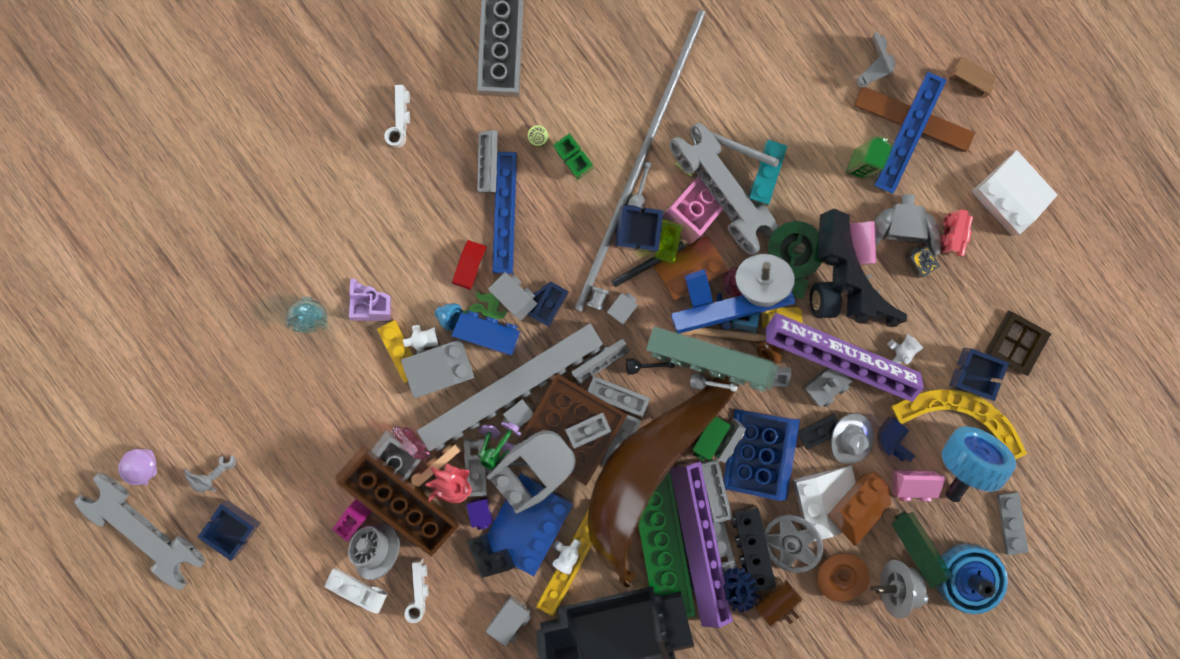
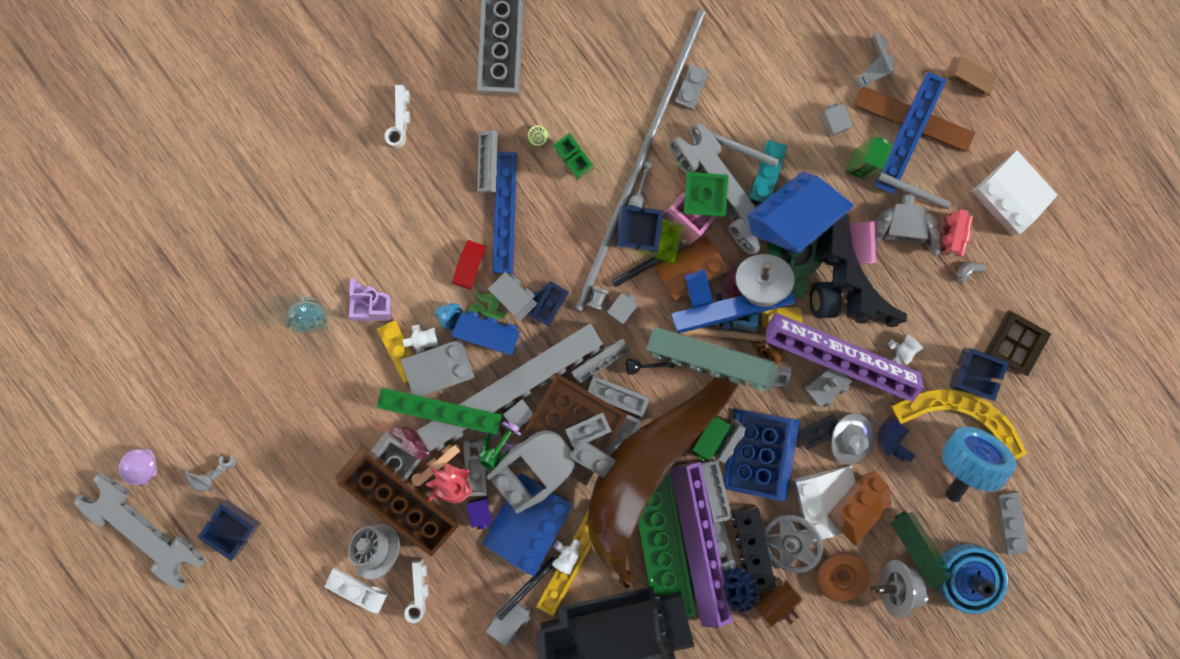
(351, 520): dark pink arch -> none
(439, 411): none -> green plate
(487, 561): black plate -> none
(525, 589): none -> black bar
(592, 458): none -> light grey plate
(691, 87): none -> light grey plate
(699, 382): hinge -> none
(706, 194): none -> green plate
(798, 212): none -> blue slope
(836, 119): none -> light grey brick
(913, 190): none -> light grey bar
(917, 484): bright pink slope -> none
(922, 261): dark grey brick -> none
(967, 269): none -> light grey arm

